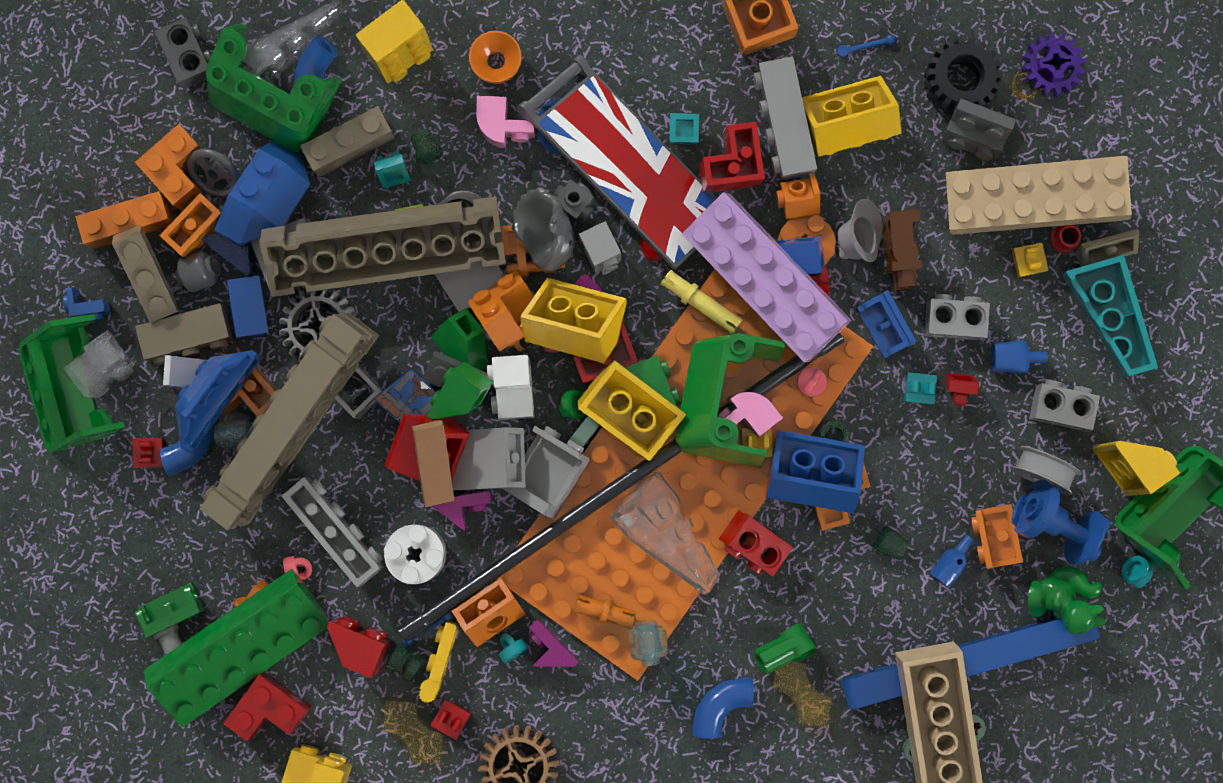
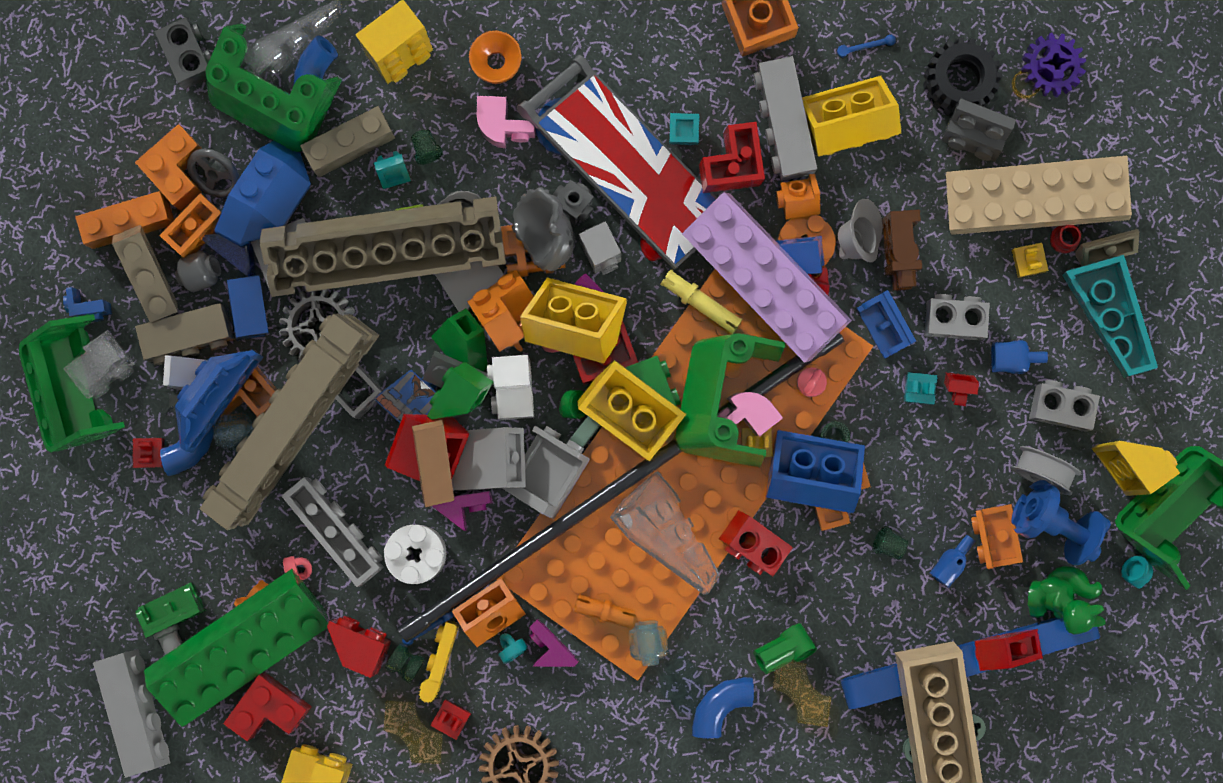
(131, 713): none -> light grey brick
(1008, 650): none -> red slope

